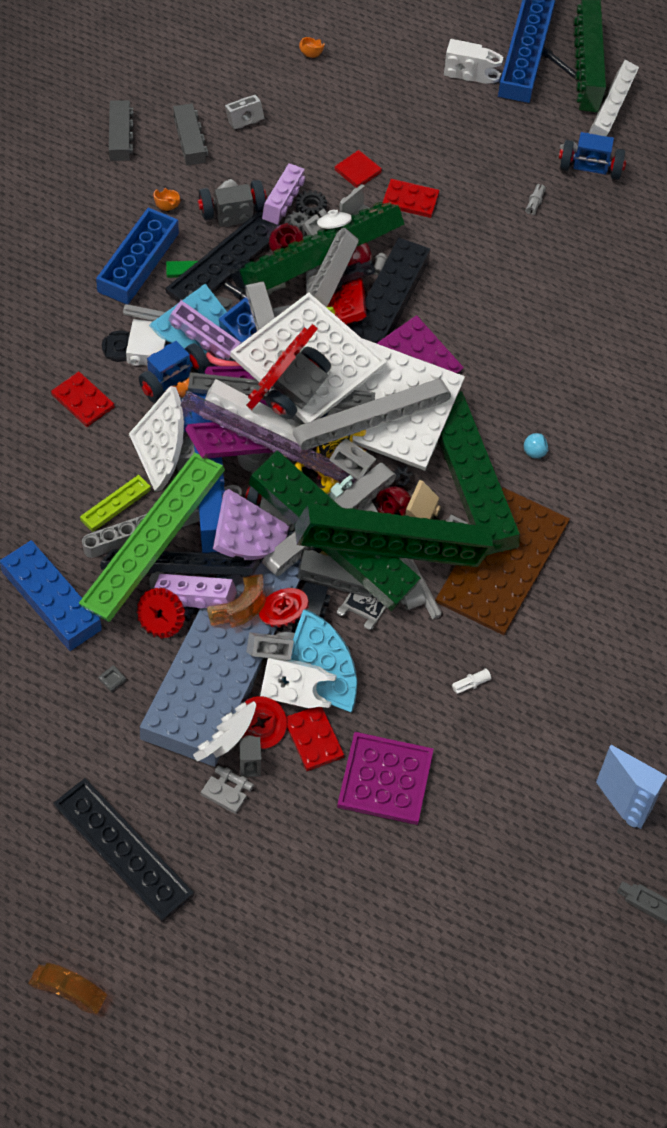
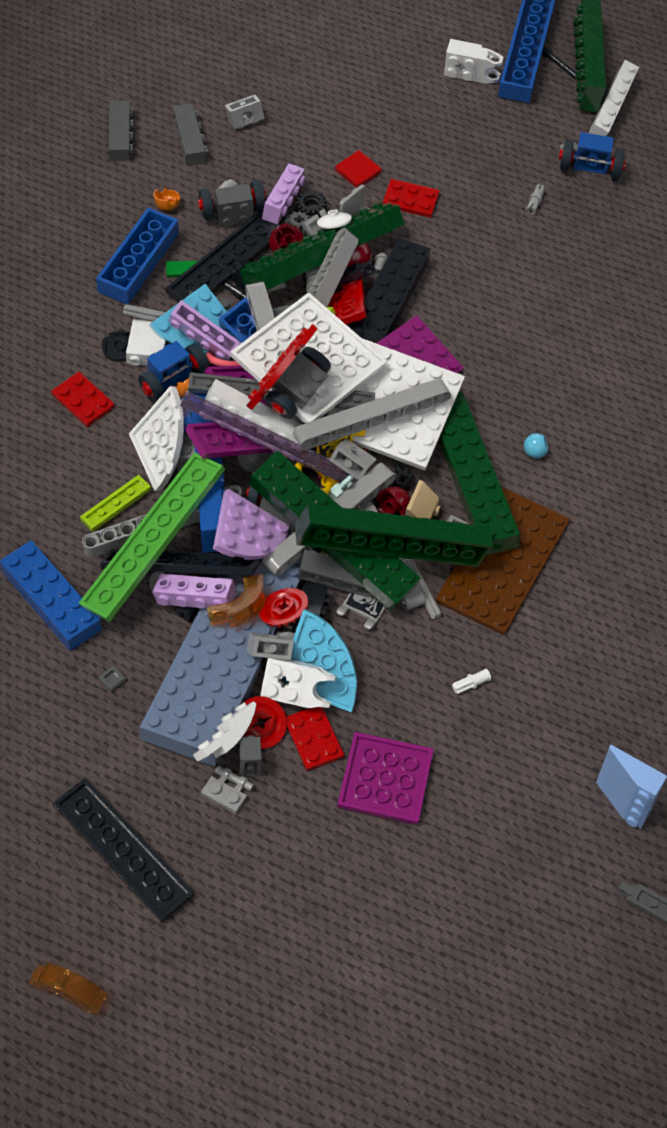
(172, 611): red gear -> none
(311, 47): orange hair -> none

